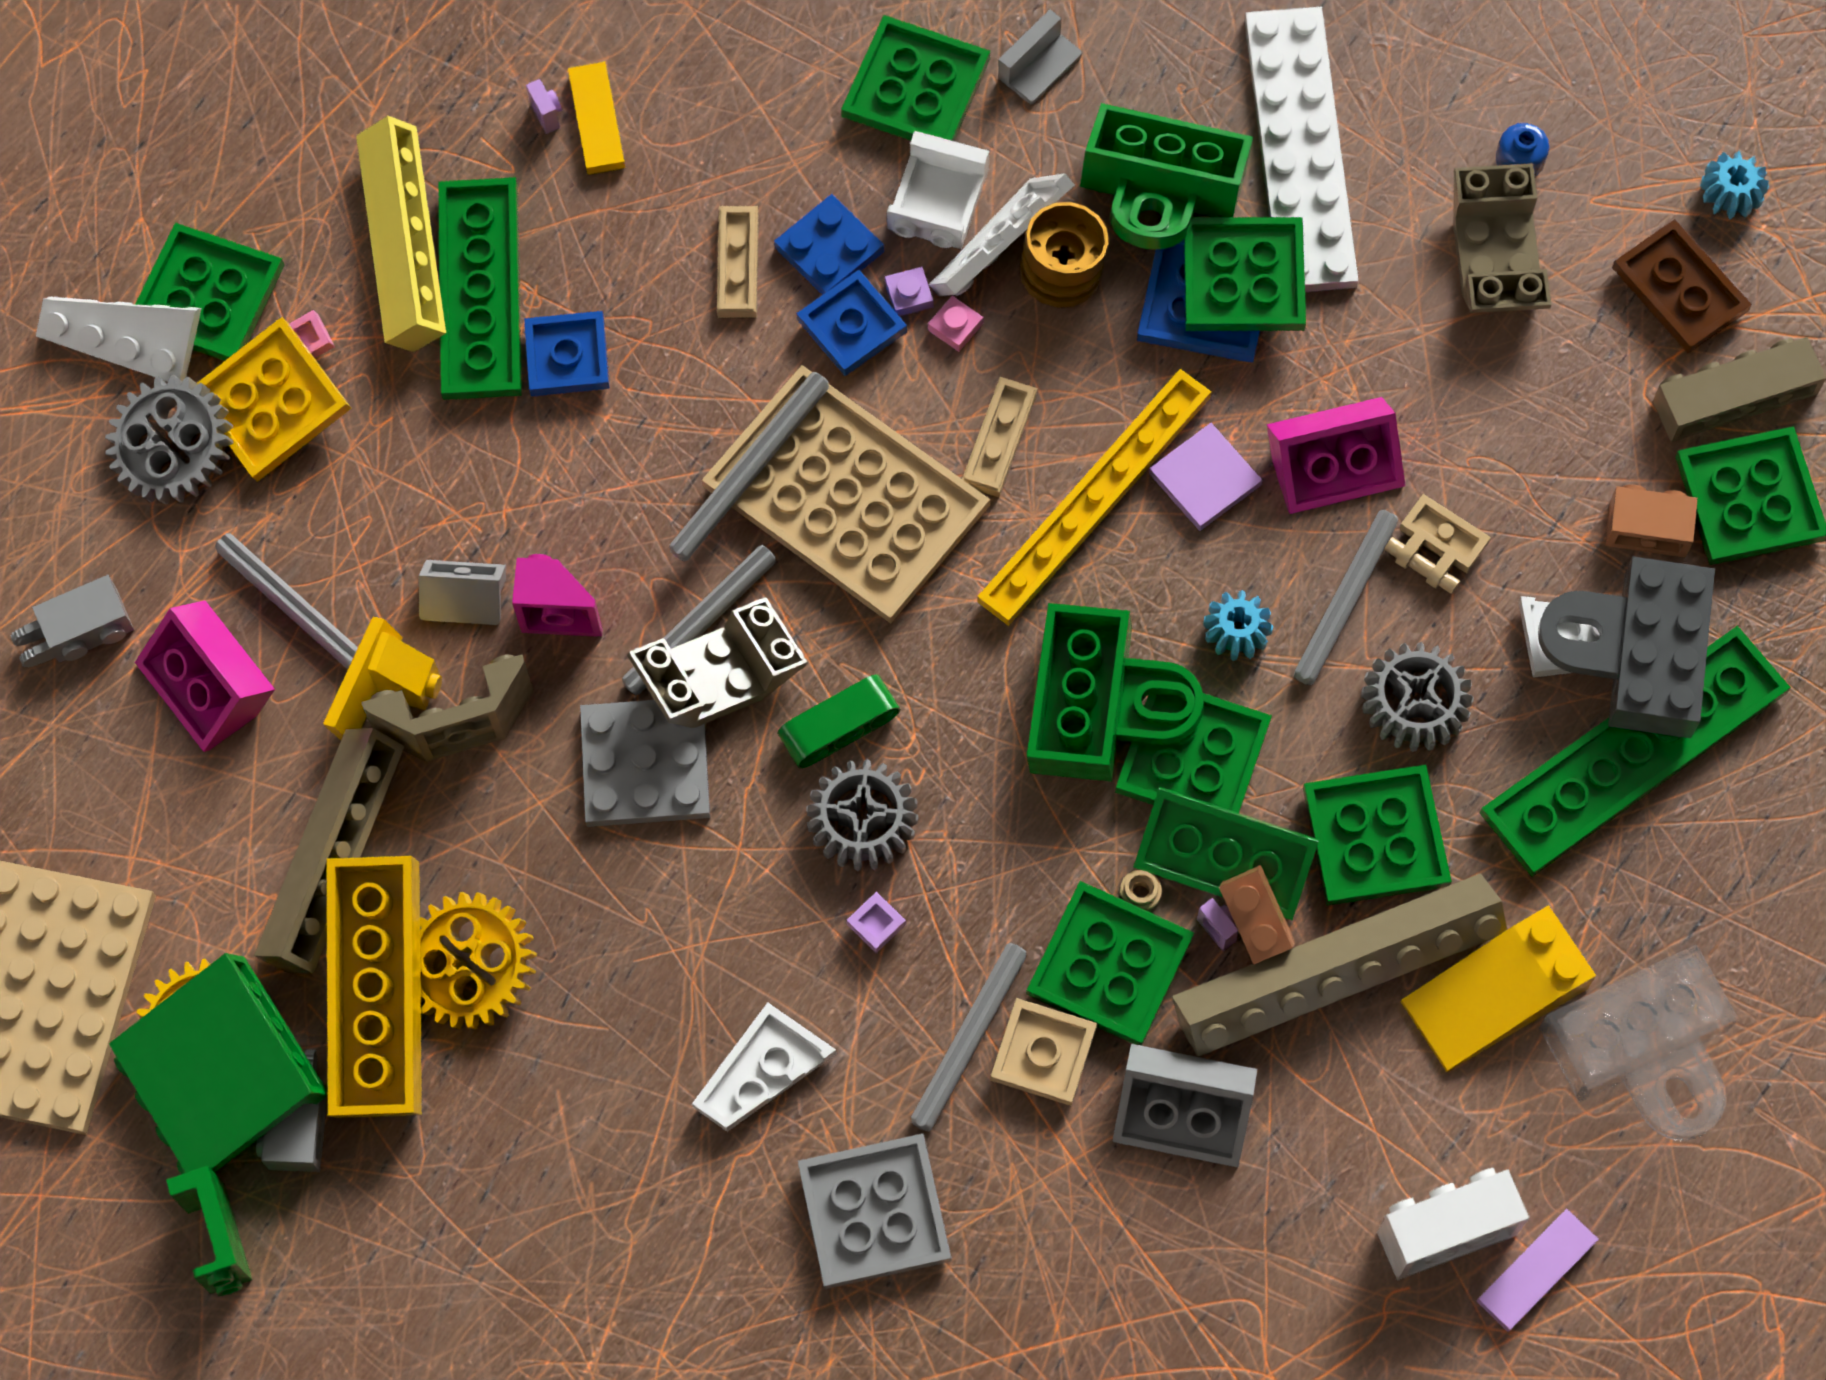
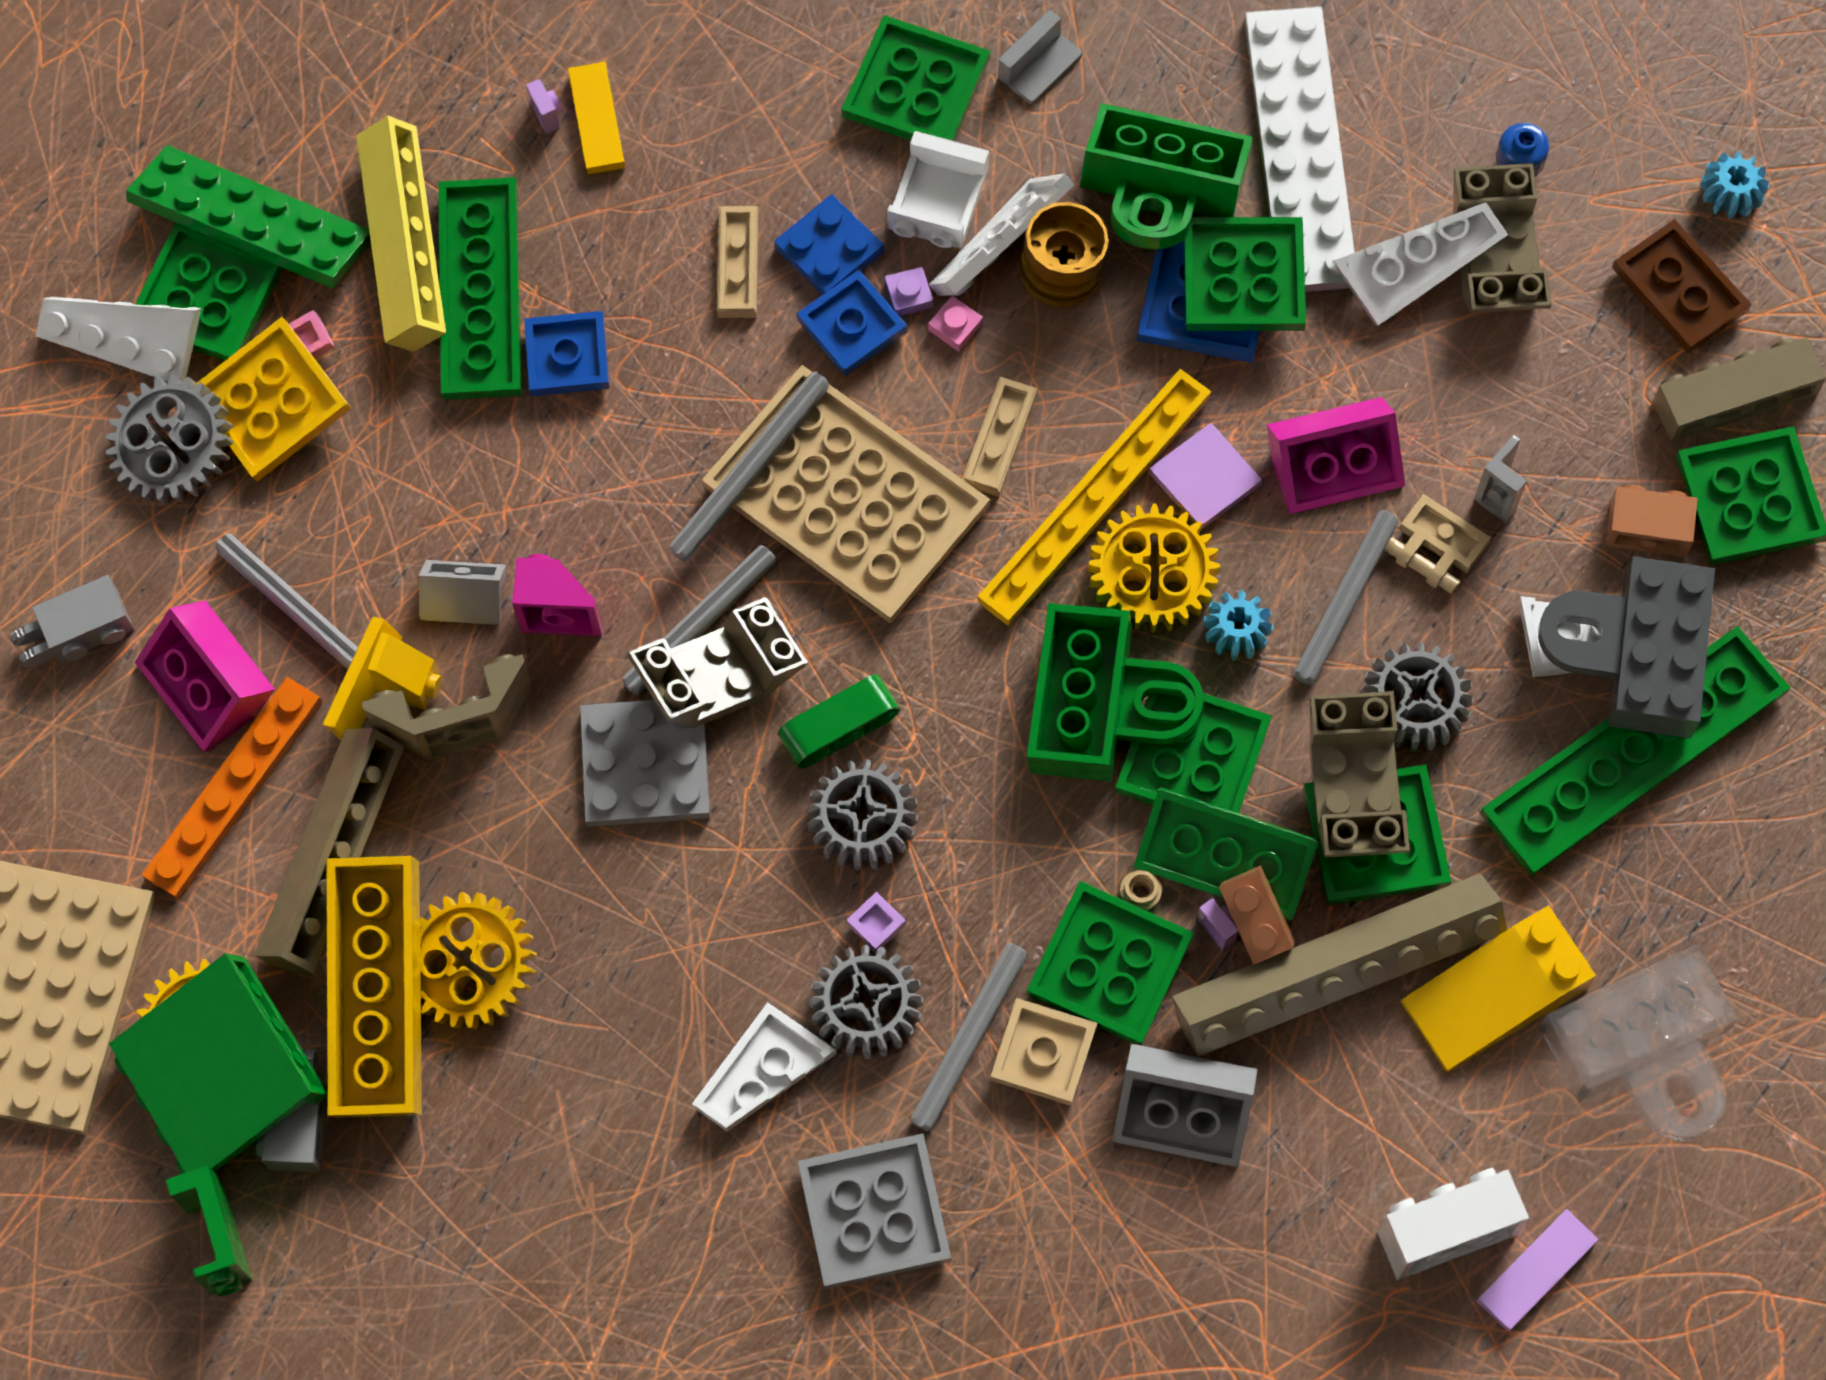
(232, 788): none -> orange plate
(249, 216): none -> green plate
(851, 1008): none -> light grey gear
(1191, 568): none -> yellow gear
(1356, 775): none -> dark tan slope
(1409, 265): none -> white wing
(1500, 485): none -> light grey panel

